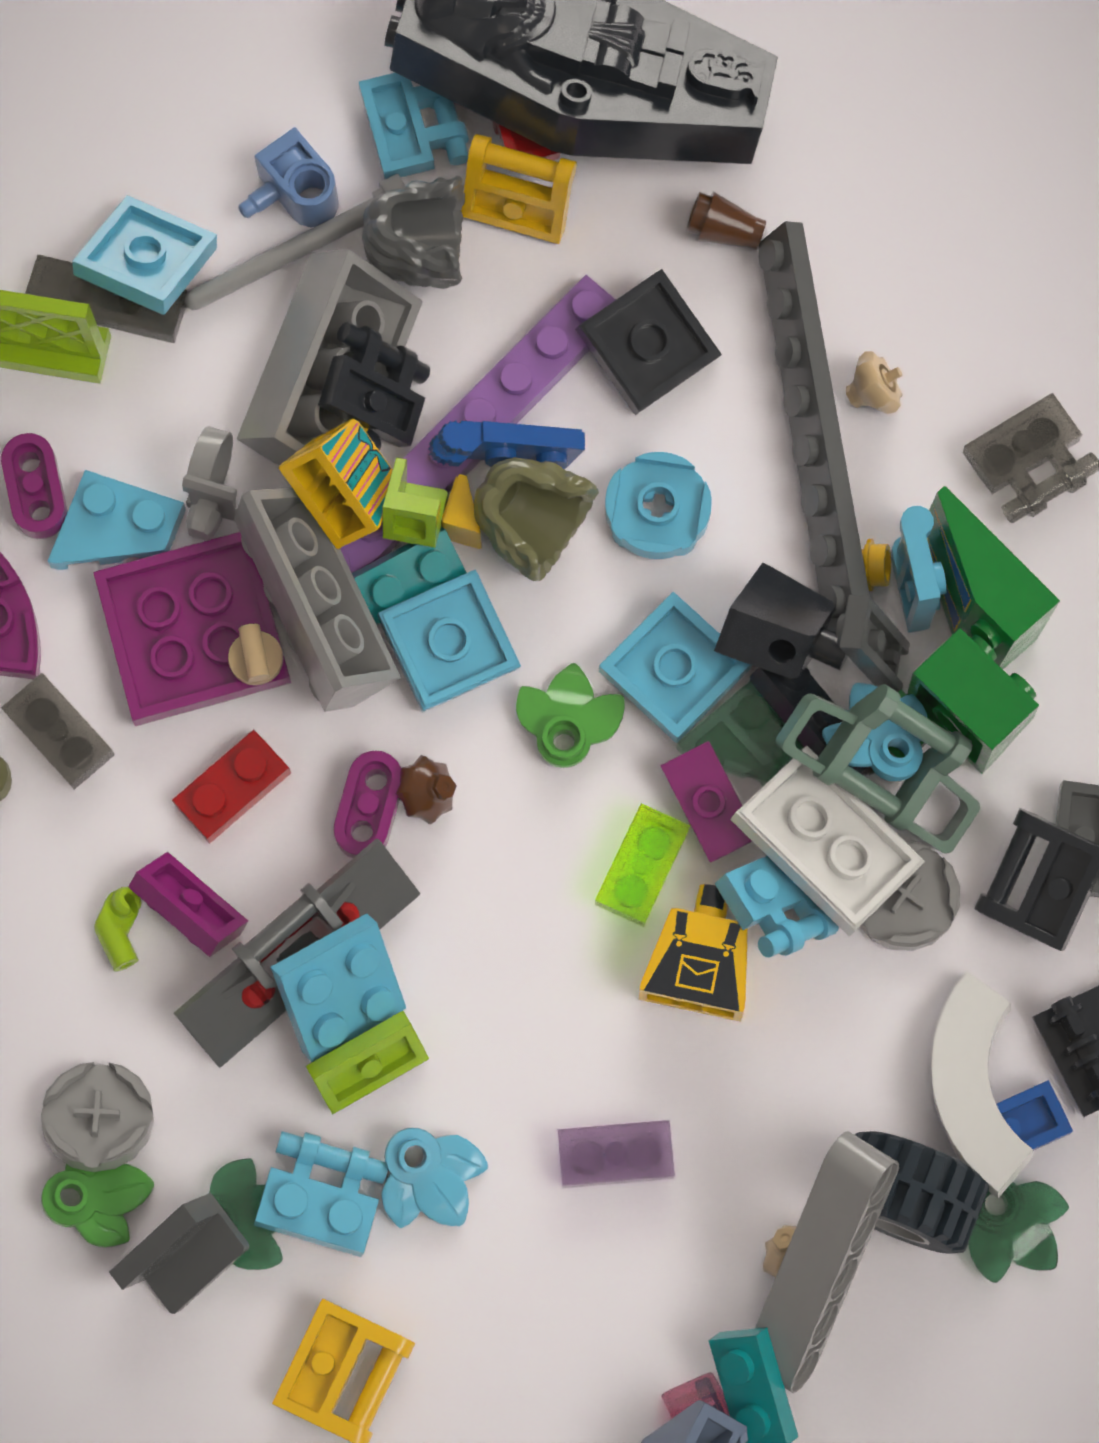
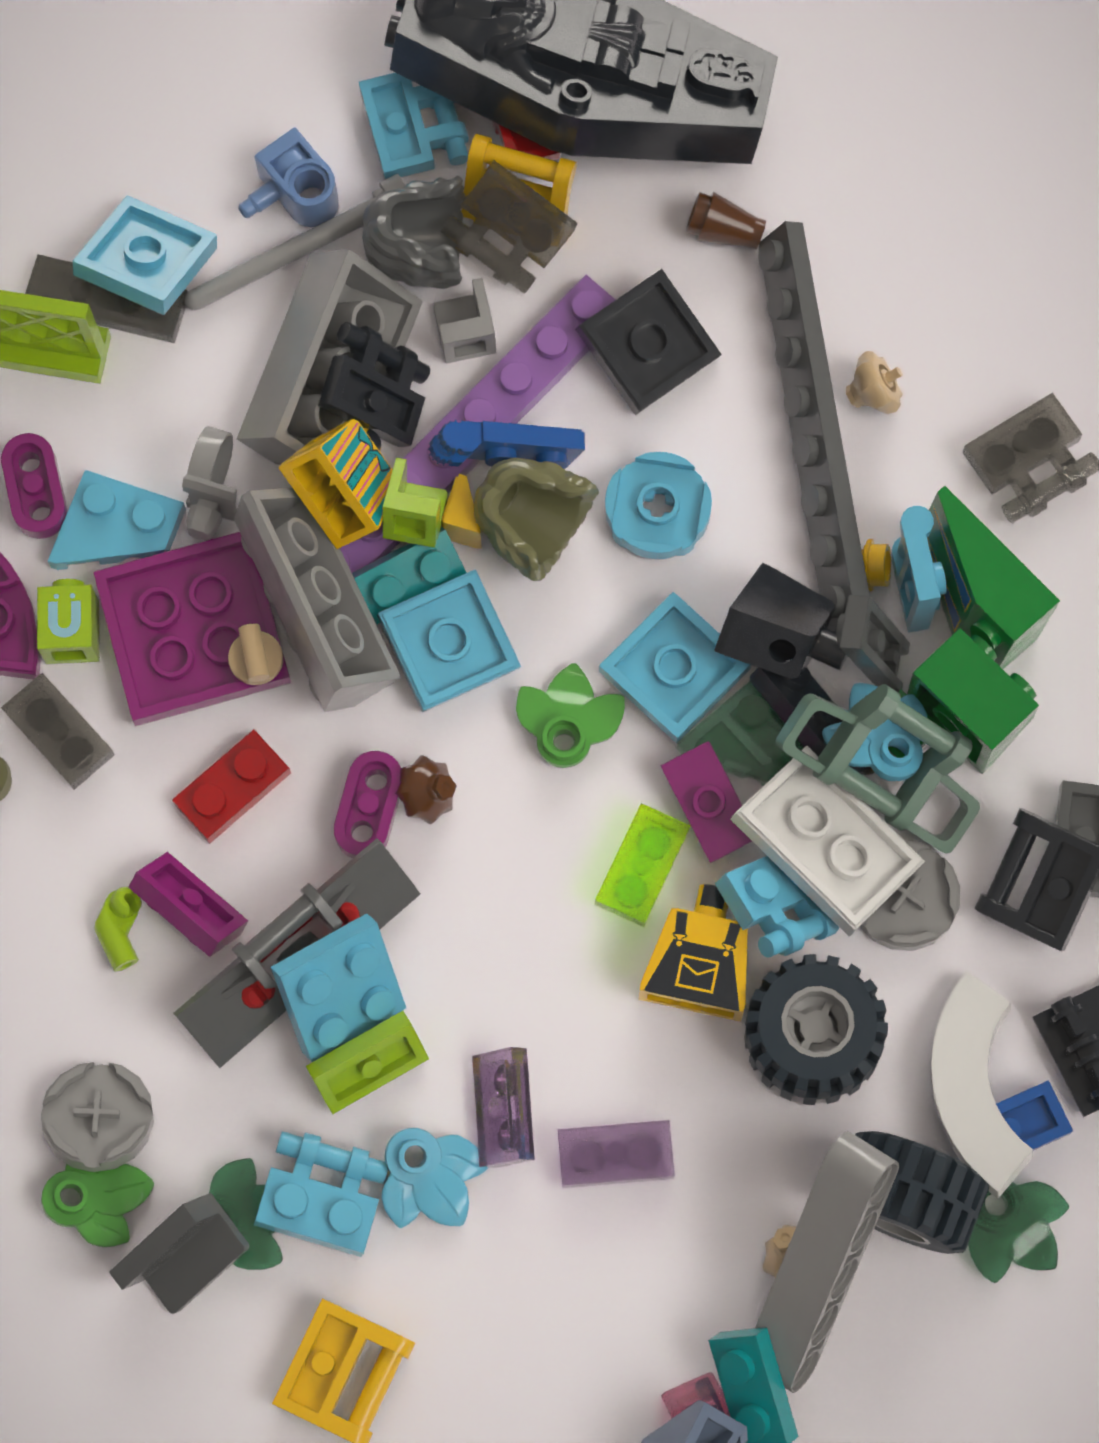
(68, 622): none -> lime brick
(466, 325): none -> light grey panel
(503, 1107): none -> clear purple plate
(518, 216): none -> clear smoke plate
(815, 1026): none -> black wheel

